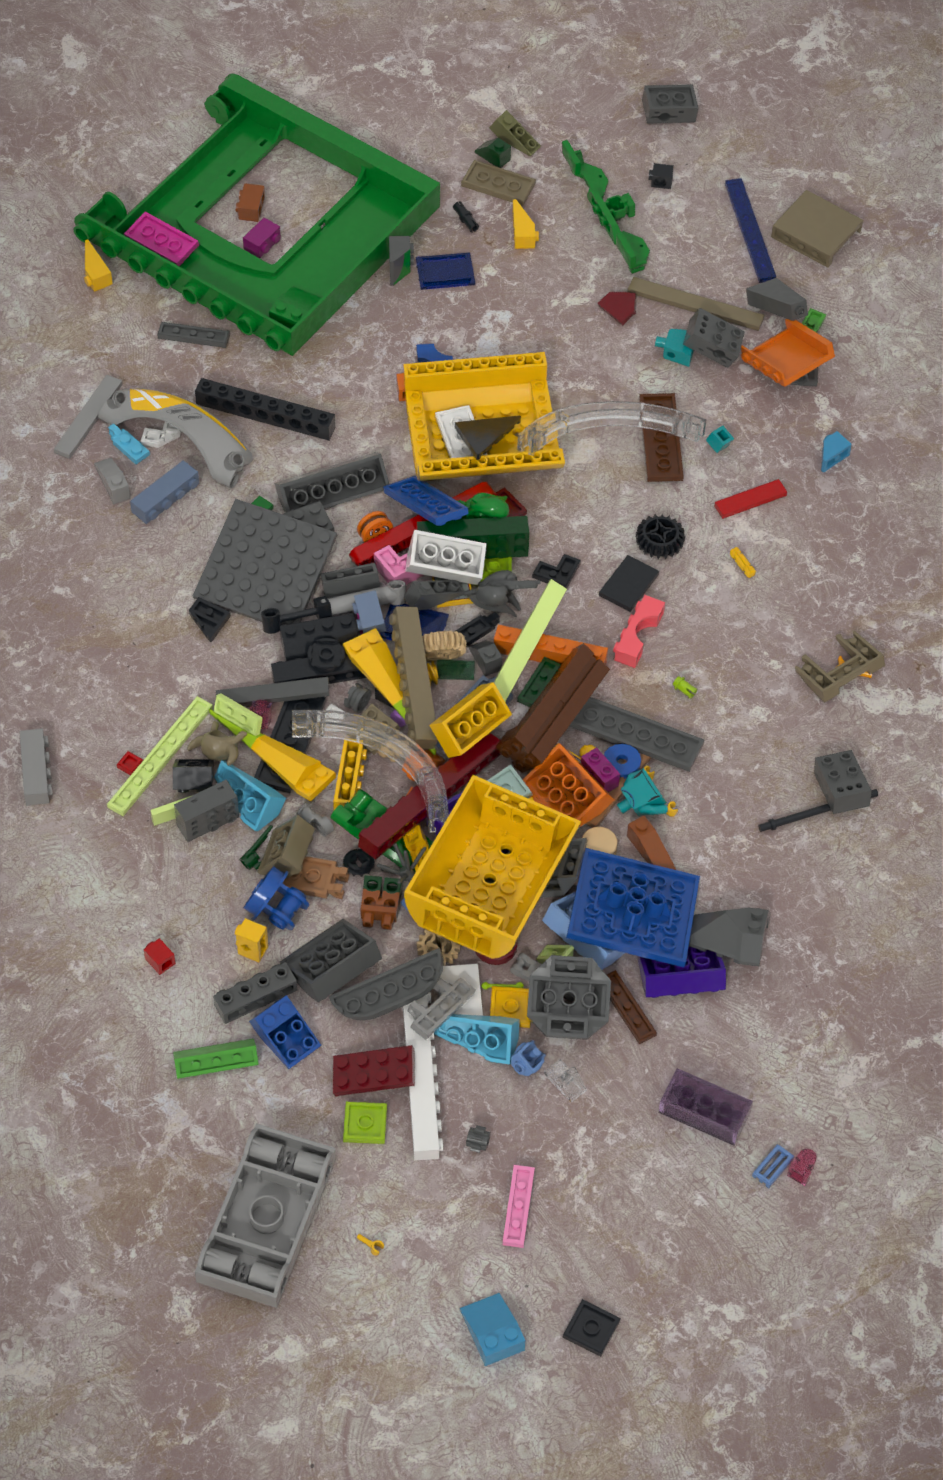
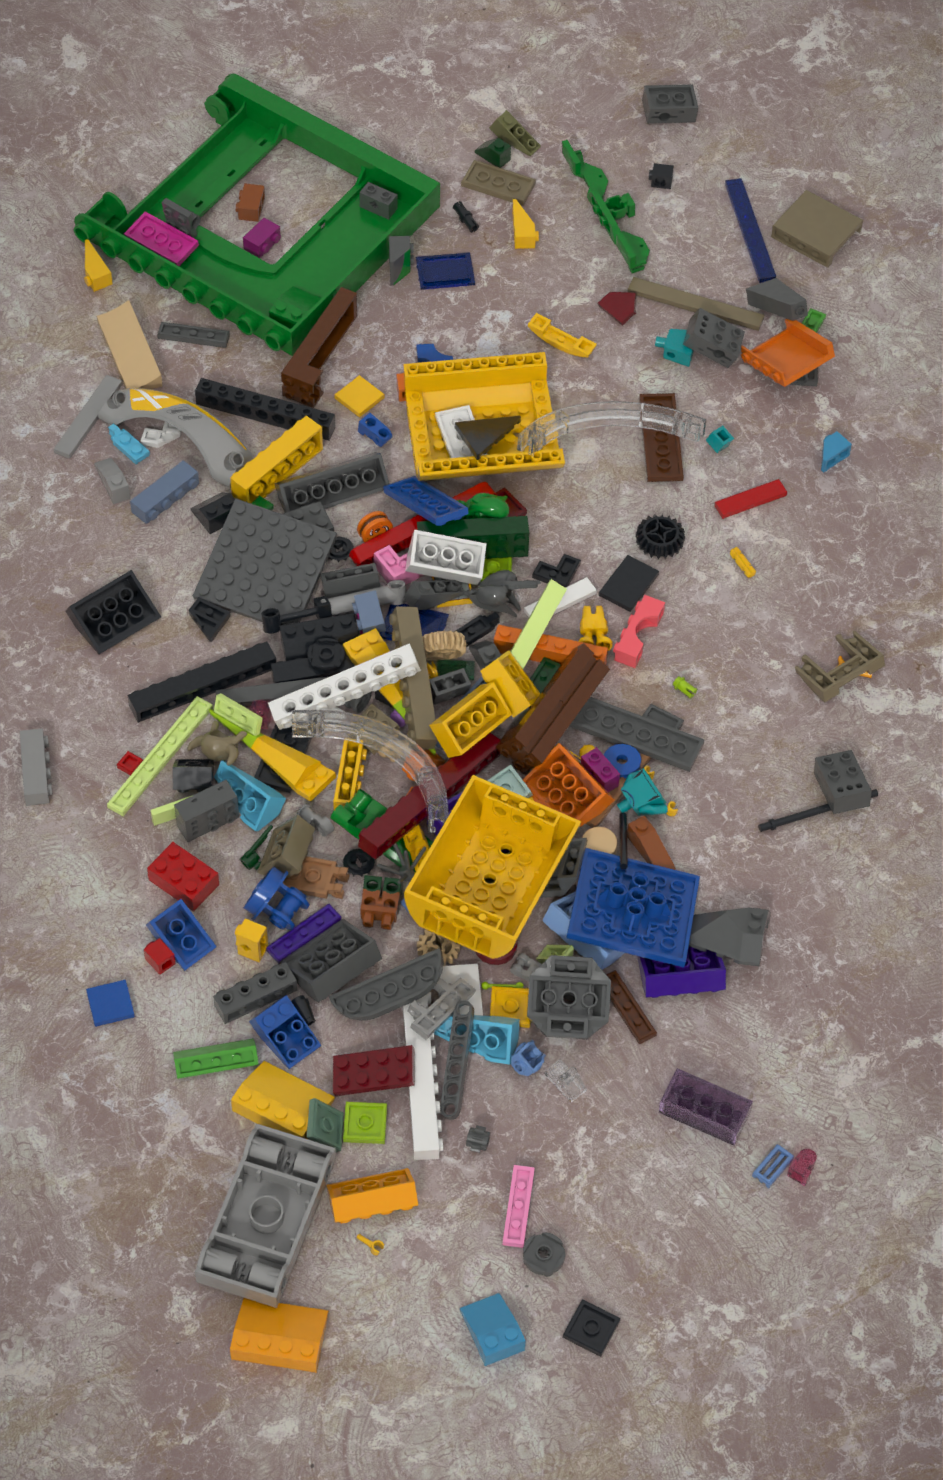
(110, 1003): none -> blue tile
(113, 612): none -> black slope
(129, 348): none -> tan arch
(181, 218): none -> dark grey plate
(181, 934): none -> blue slope
(183, 876): none -> red brick
(201, 681): none -> black brick
(214, 511): none -> black slope
(277, 1099): none -> yellow slope
(278, 461): none -> yellow brick
(279, 1336): none -> light orange slope
(303, 370): none -> reddish brown brick
(303, 933): none -> dark purple tile
(303, 1007): none -> black cone
(325, 1124): none -> sand green tile
(345, 544): none -> black gear
(351, 677): none -> white brick
(359, 396): none -> yellow tile
(372, 1195): none -> light orange slope
(374, 430): none -> blue leg
(378, 200): none -> dark grey brick
(449, 686): none -> dark grey brick
(453, 1059): none -> dark grey beam
(511, 682): none -> yellow slope
(540, 1265): none -> dark grey plate
(559, 339): none -> yellow slope
(574, 594): none -> white tile
(595, 625): none -> yellow piece
(623, 840): none -> black bar
(662, 716): none -> dark grey tile

